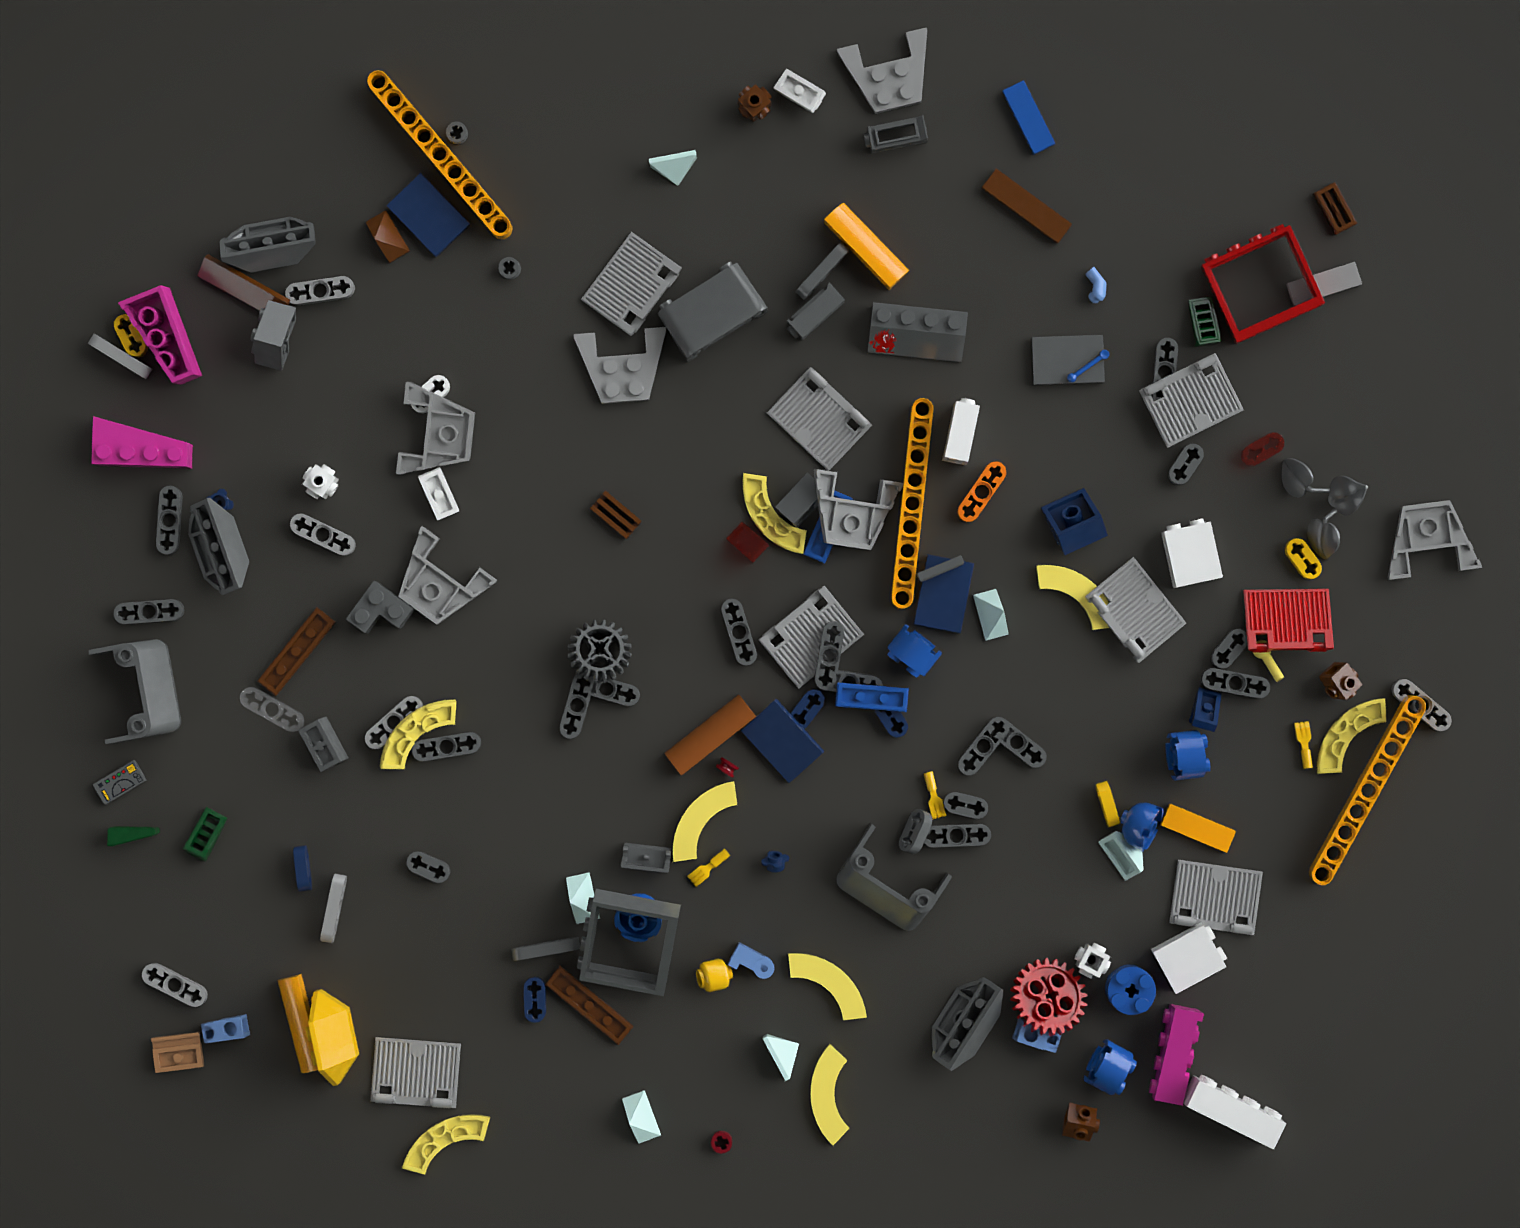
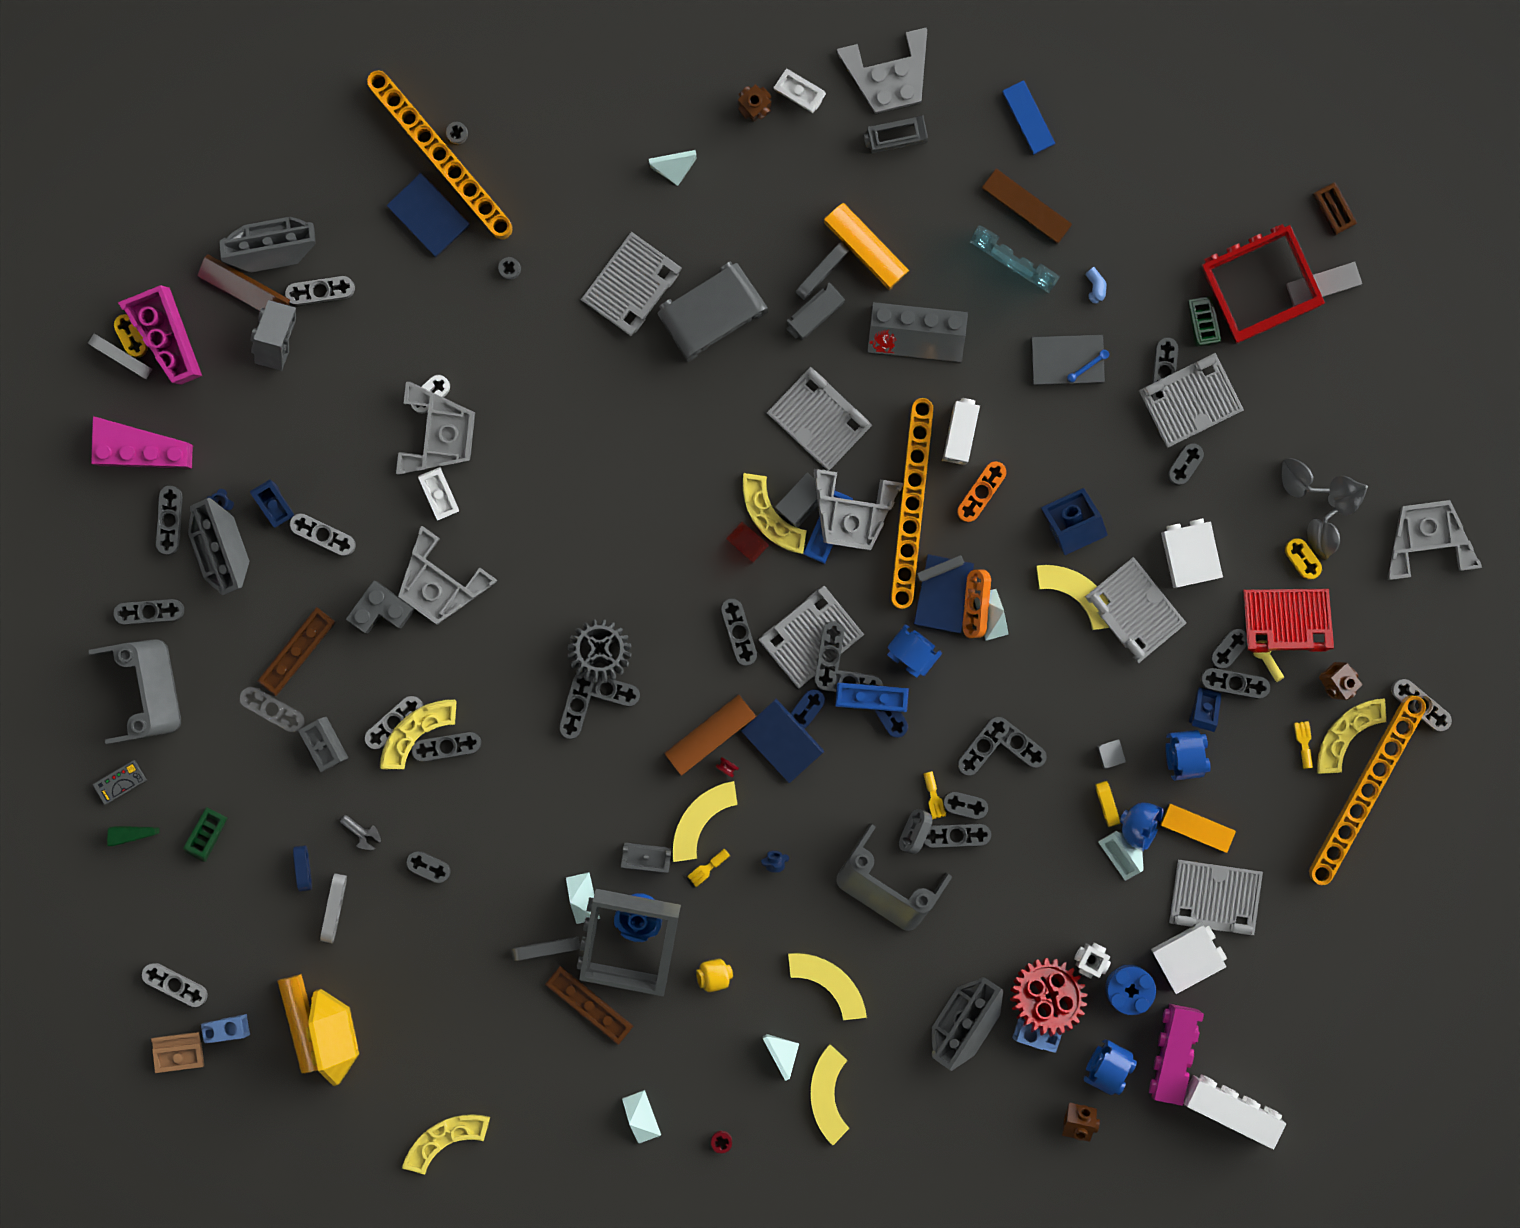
(272, 503): none -> dark blue slope
(328, 485): white brick -> none
(361, 832): none -> flat silver bar
(387, 236): reddish brown slope -> none
(415, 1072): light grey window -> none
(528, 999): dark blue beam -> none
(600, 501): reddish brown tile -> none
(622, 376): light grey wing -> none
(753, 960): medium blue leg -> none
(983, 596): none -> orange beam
(987, 242): none -> clear light blue wedge
(1111, 754): none -> slope
(1260, 443): clear red beam -> none

